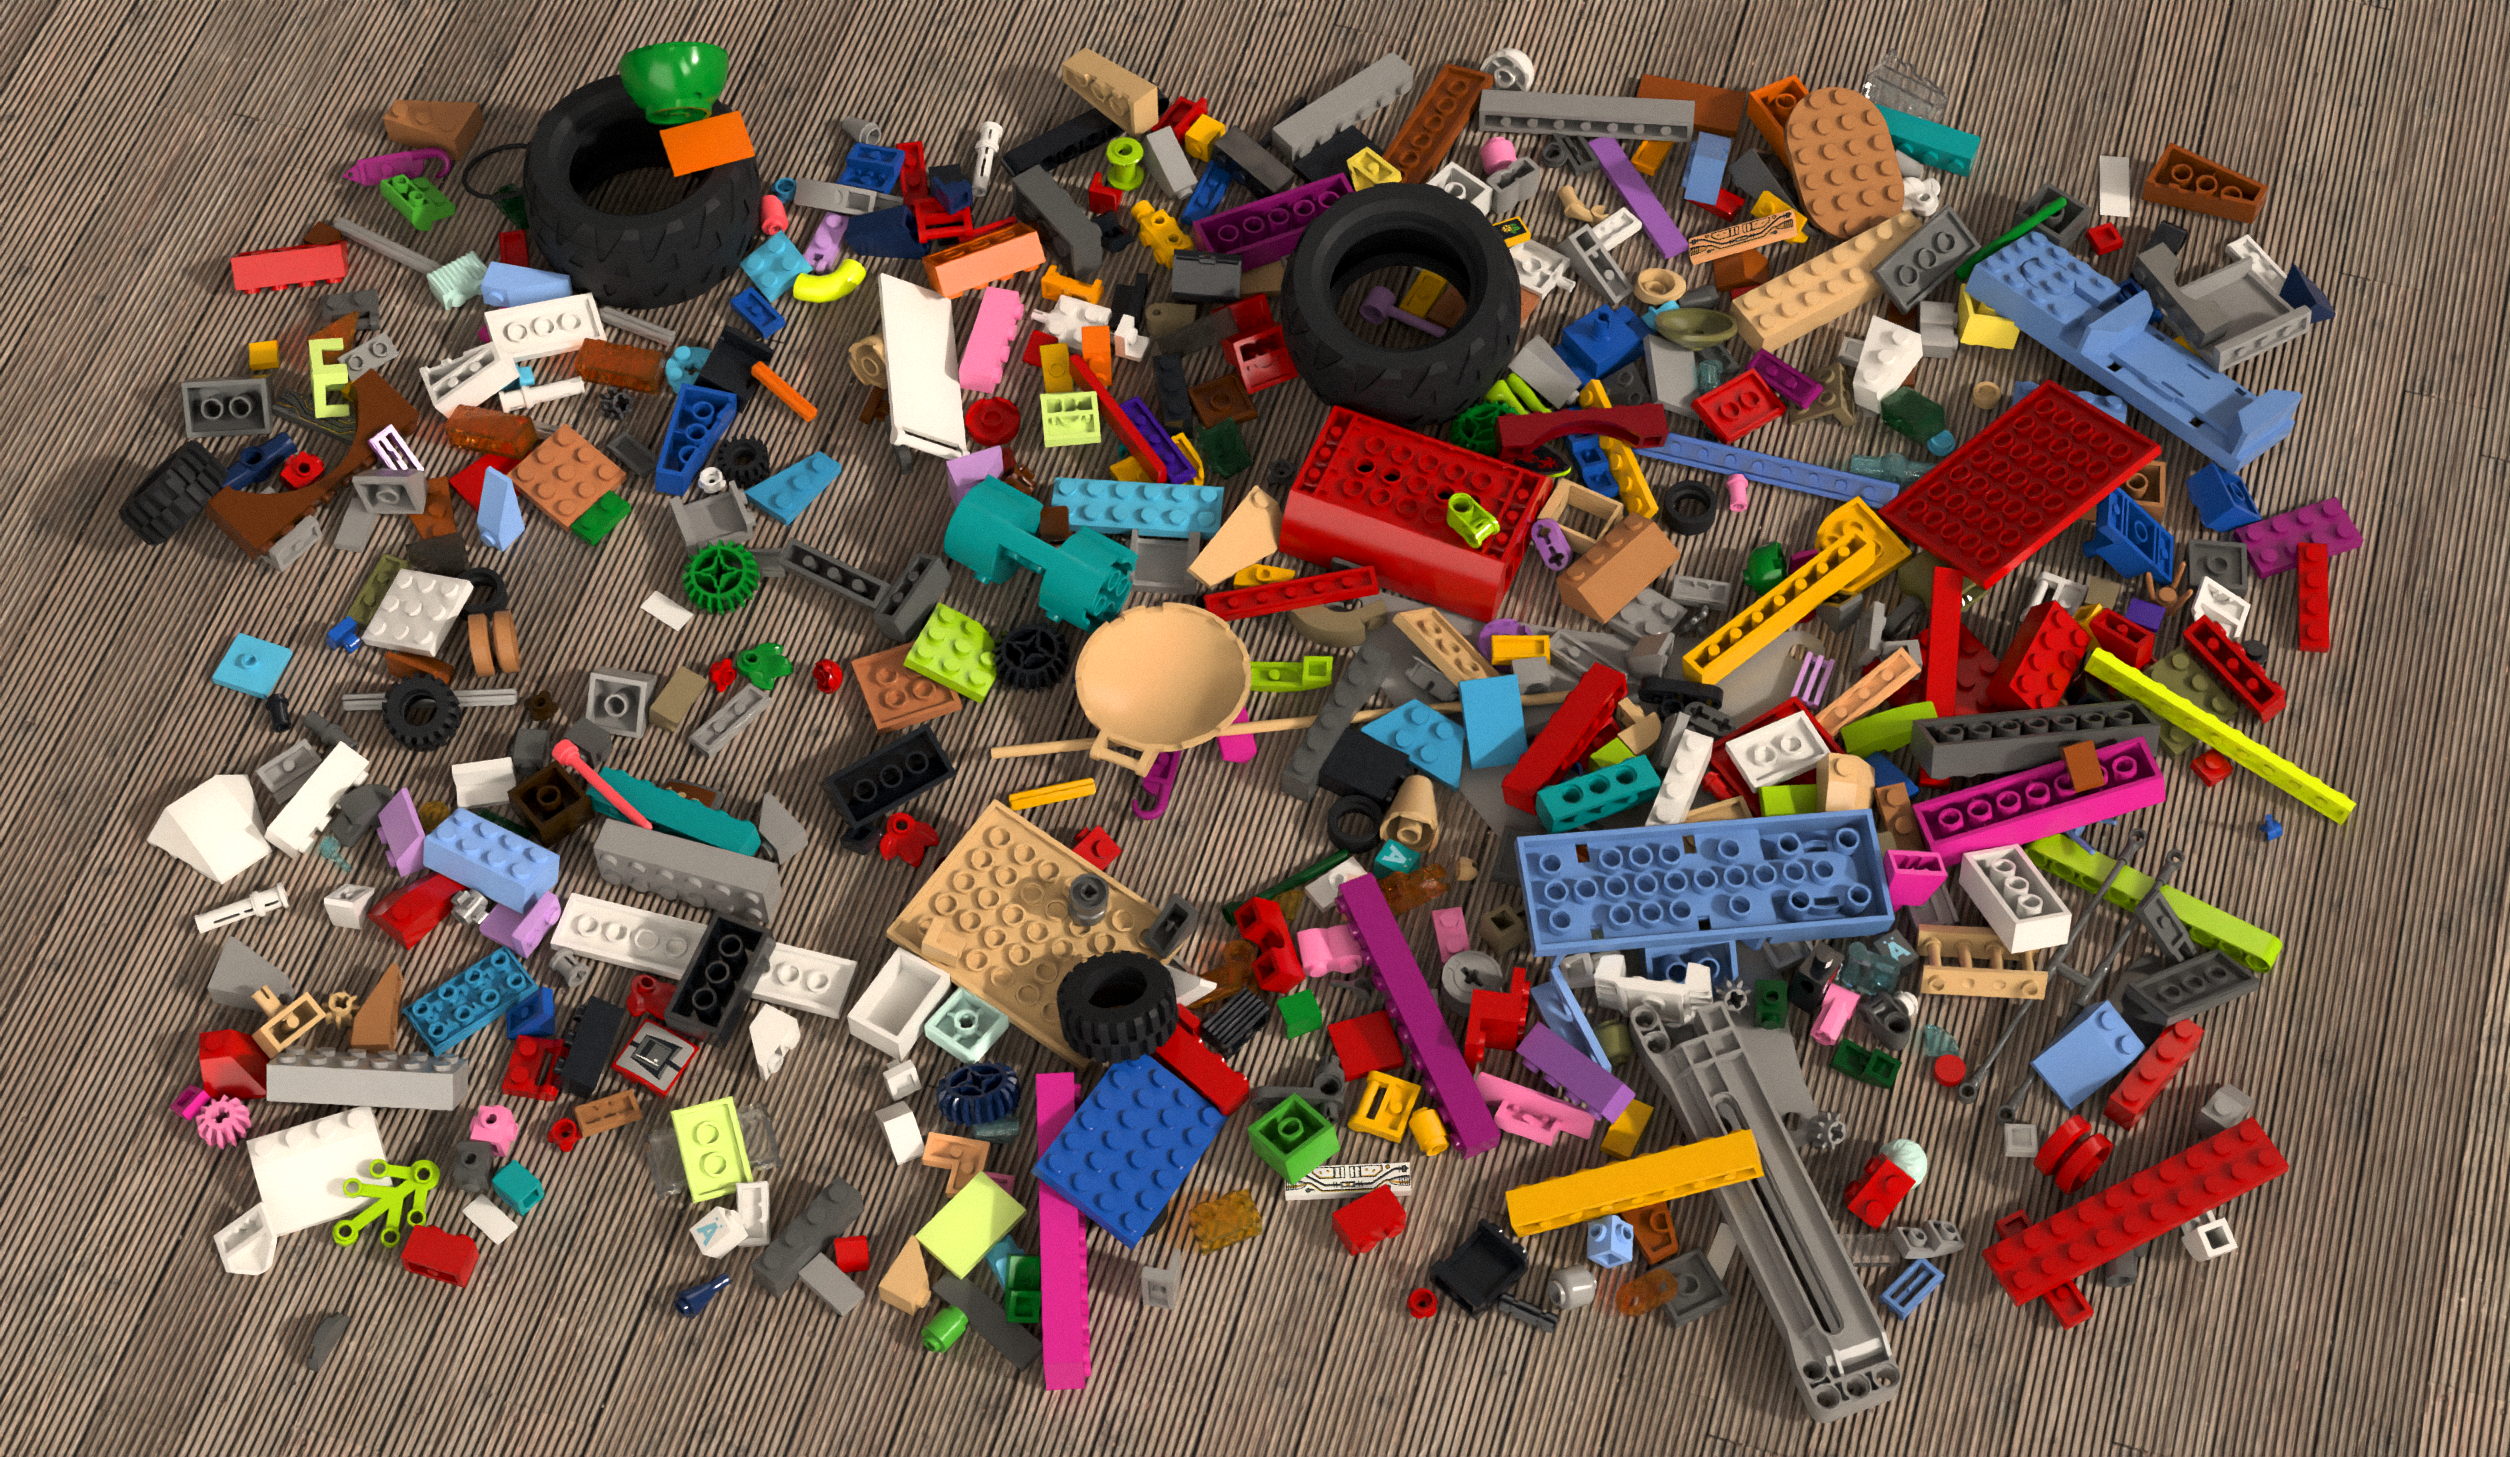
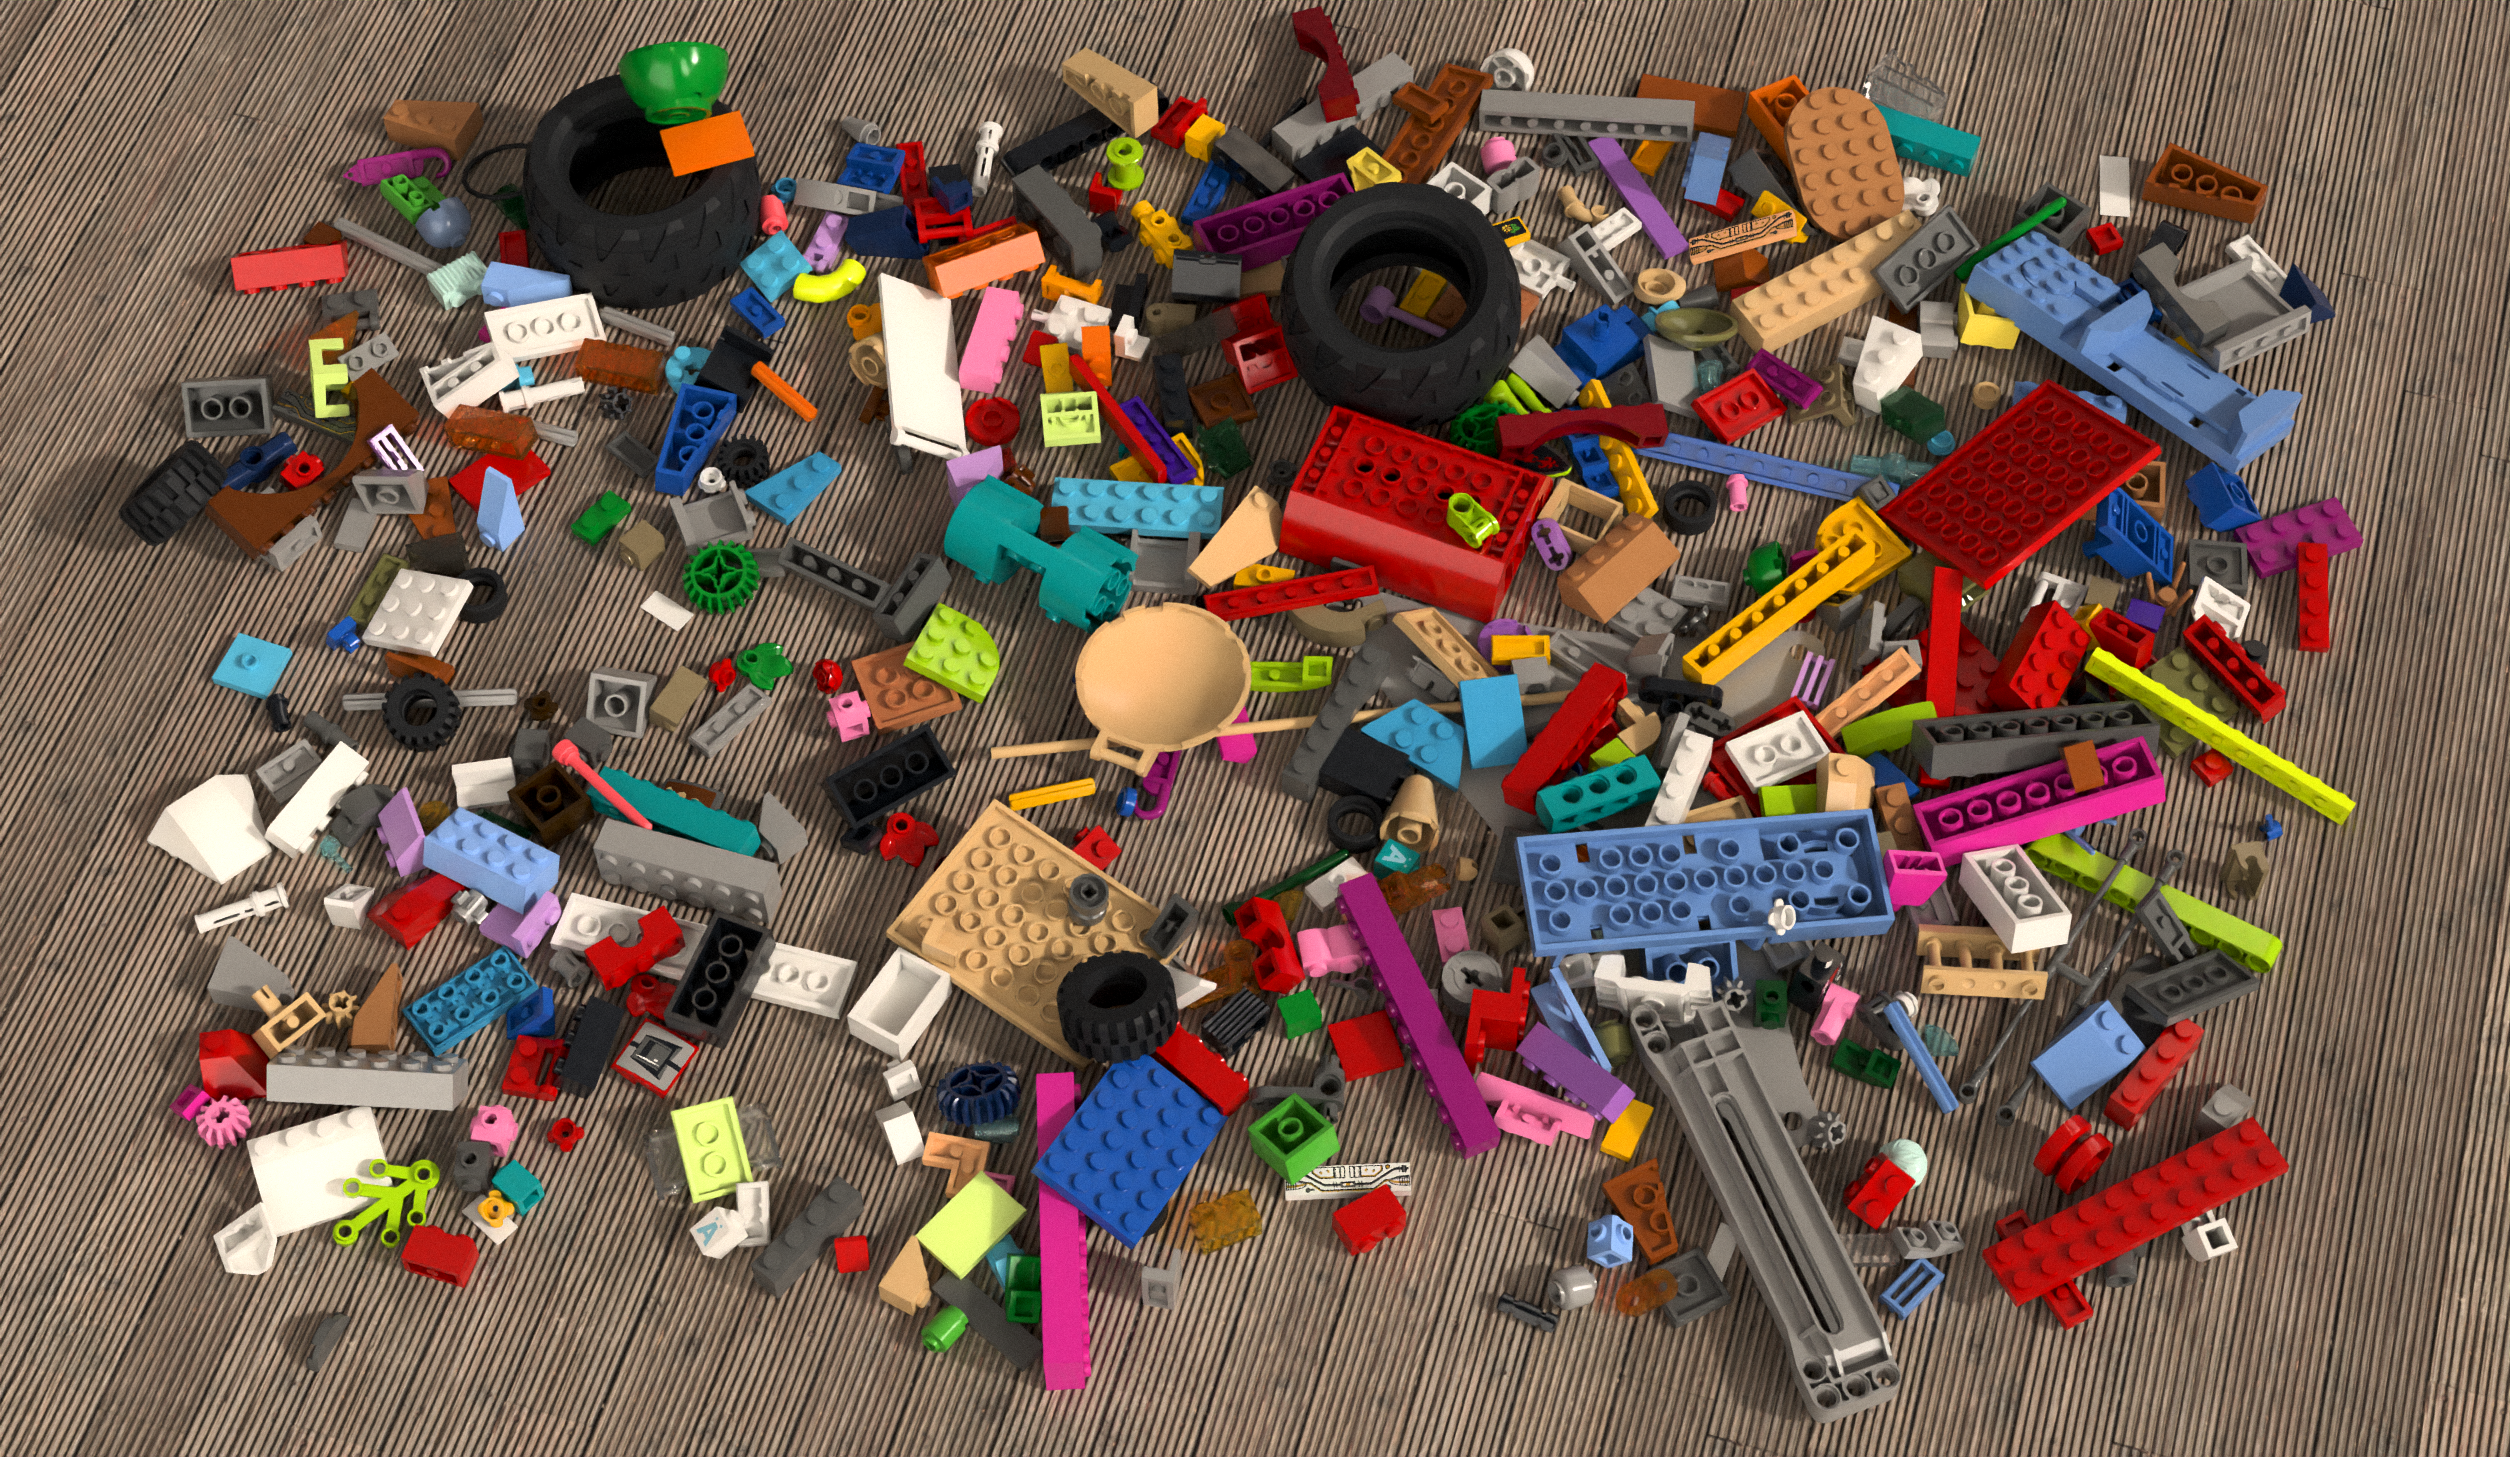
(264, 355): yellow tile -> none
(446, 225): none -> sand blue cylinder
(487, 1211): none -> yellow plate
(489, 644): medium nougat wheel -> none
(566, 476): nougat plate -> none
(607, 1113): medium nougat plate -> none
(617, 964): none -> red arch
(641, 545): none -> dark tan brick
(693, 1299): dark blue cone -> none
(772, 1037): white slope -> none
(831, 1284): light grey tile -> none
(849, 716): none -> bright pink brick
(865, 320): none -> light orange plate
(966, 1009): light aqua brick -> none
(1025, 647): black gear -> none
(1126, 801): none -> blue tile
(1168, 164): light grey slope -> none
(1189, 1020): red tile -> none
(1336, 90): none -> dark red arch
(1394, 1109): yellow plate -> none
(1418, 1296): red plate -> none
(1420, 102): none -> dark orange tile
(1429, 1131): yellow brick -> none
(1480, 1269): black panel -> none
(1634, 1183): yellow brick -> none
(1781, 917): none -> white plate
(1875, 493): none -> dark grey slope
(1881, 974): clear light blue plate -> none
(1896, 946): dark grey brick -> none
(1908, 166): light grey cone -> none
(1921, 1057): none -> medium blue axle
(1949, 1070): red tile -> none
(2020, 1140): white tile -> none
(2245, 867): none -> dark tan hinge

